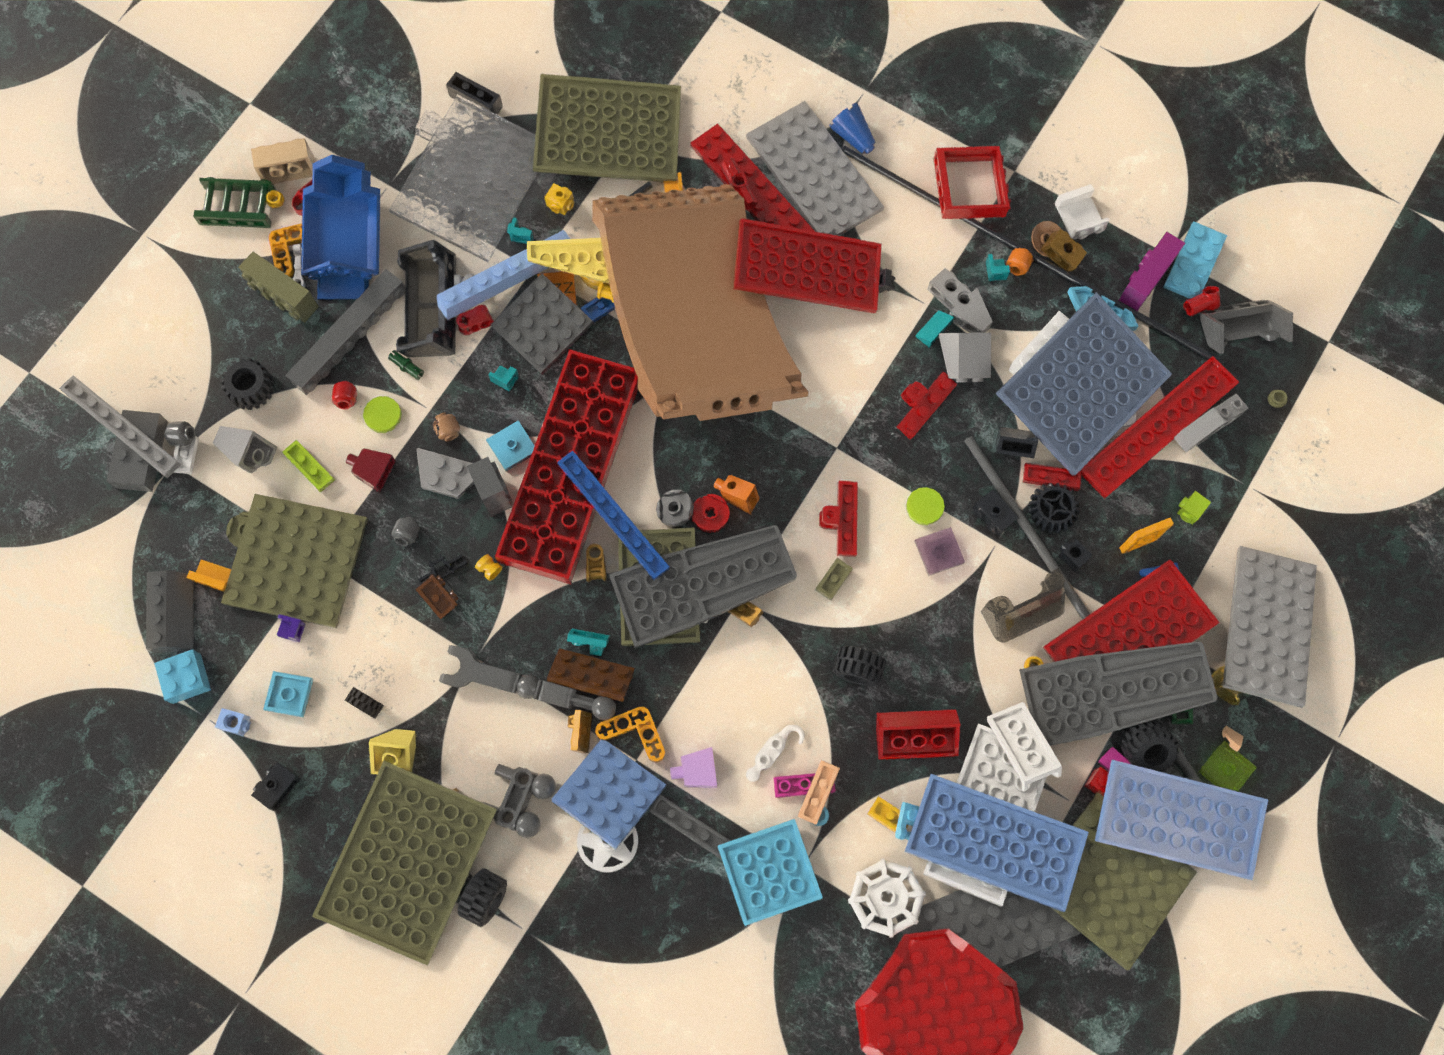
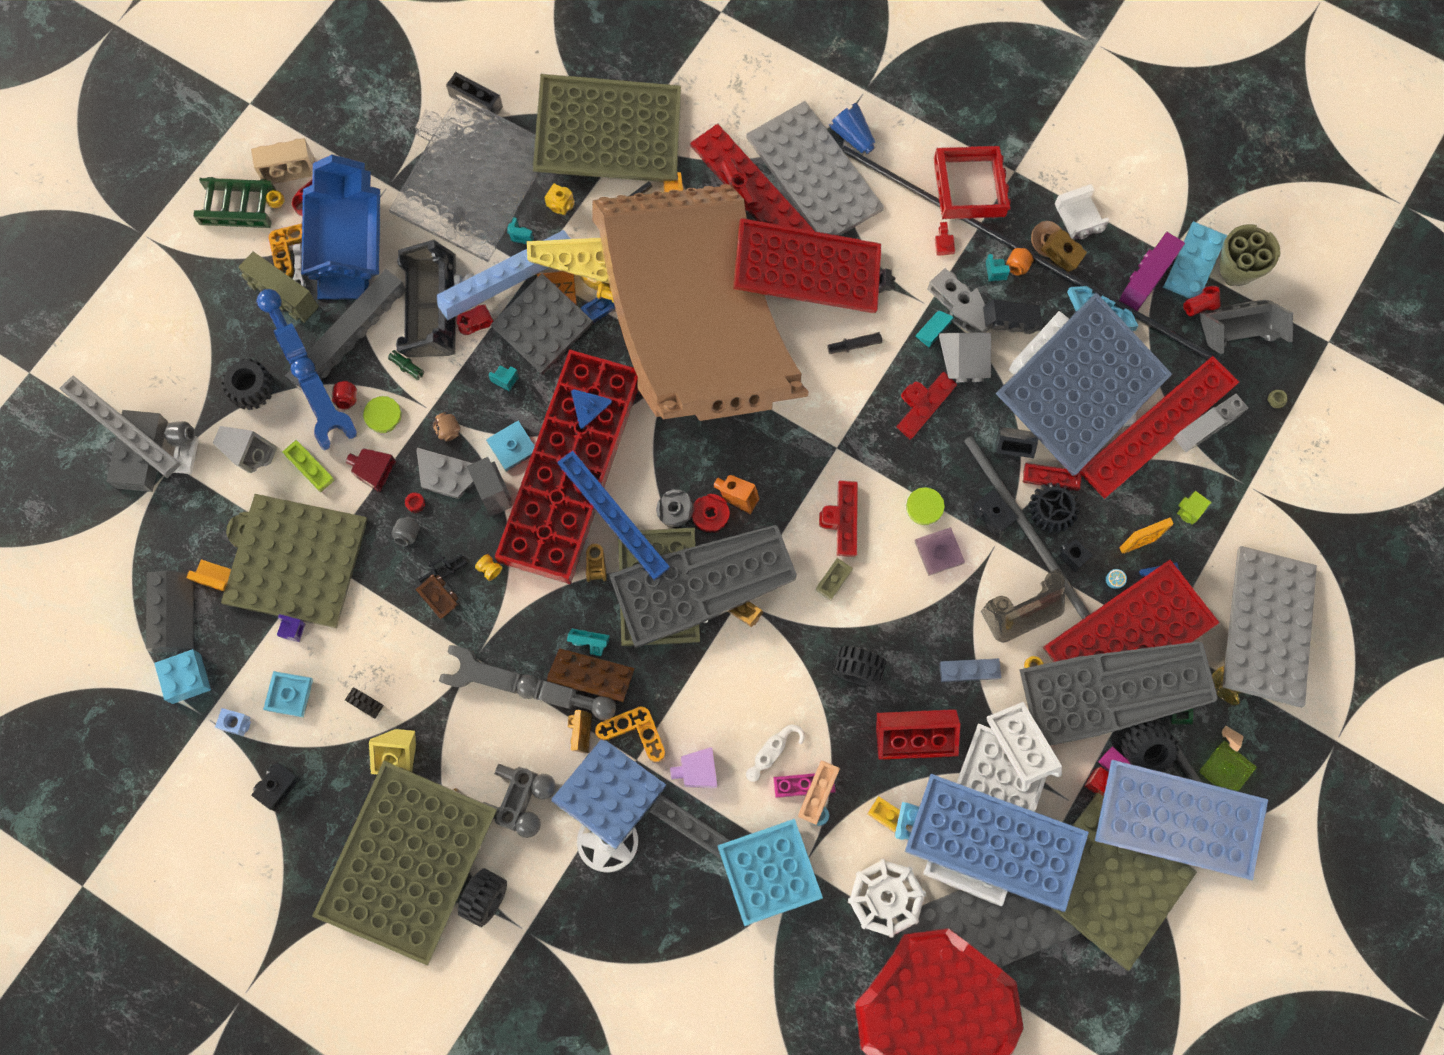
(304, 370): none -> blue piece
(415, 502): none -> red tile
(588, 406): none -> blue piece
(855, 343): none -> black axle
(944, 243): none -> red plate
(970, 670): none -> sand blue plate
(1012, 316): none -> black brick
(1116, 579): none -> medium azure tile
(1248, 255): none -> olive cone

